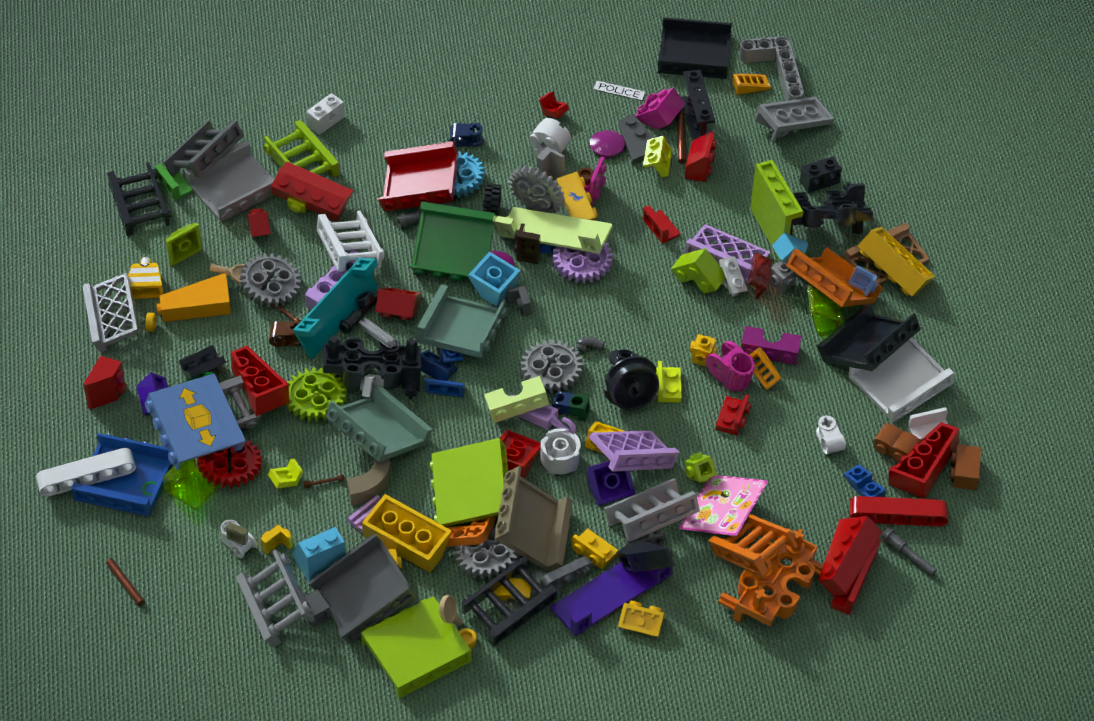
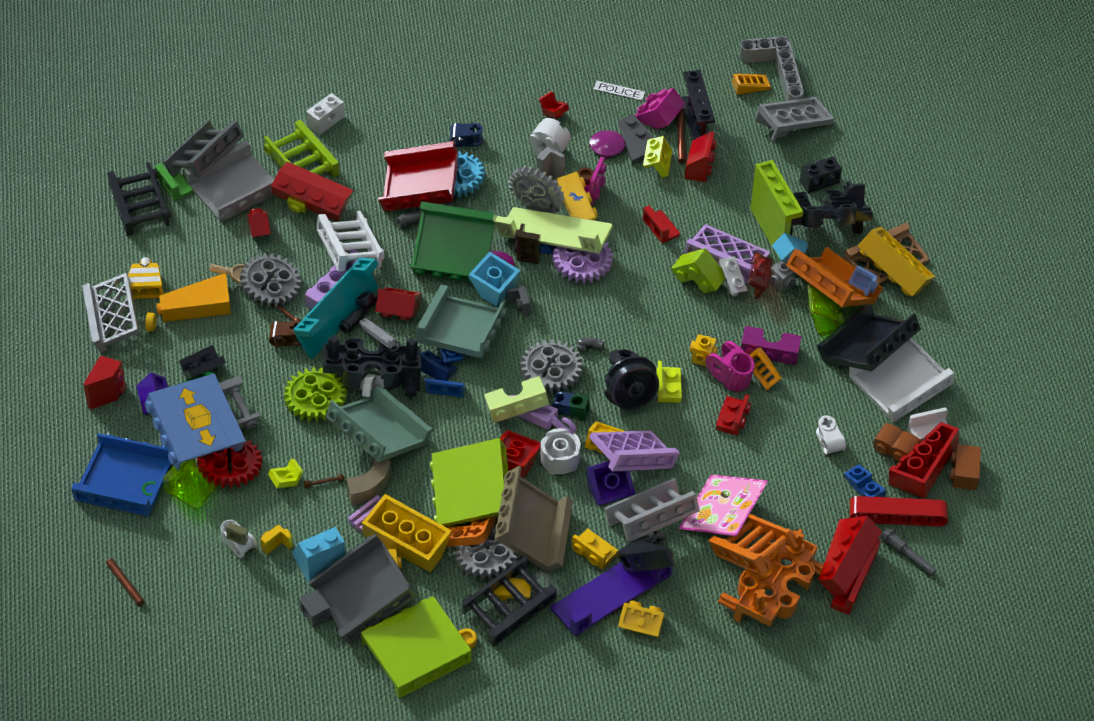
(85, 471): white beam -> none
(183, 243): lime slope -> none
(256, 599): light grey fence -> none
(261, 384): red wedge -> none
(448, 610): tan piece -> none
(492, 198): black tyre -> none
(568, 573): flat silver beam -> none
(694, 46): black panel -> none
(700, 467): lime brick -> none

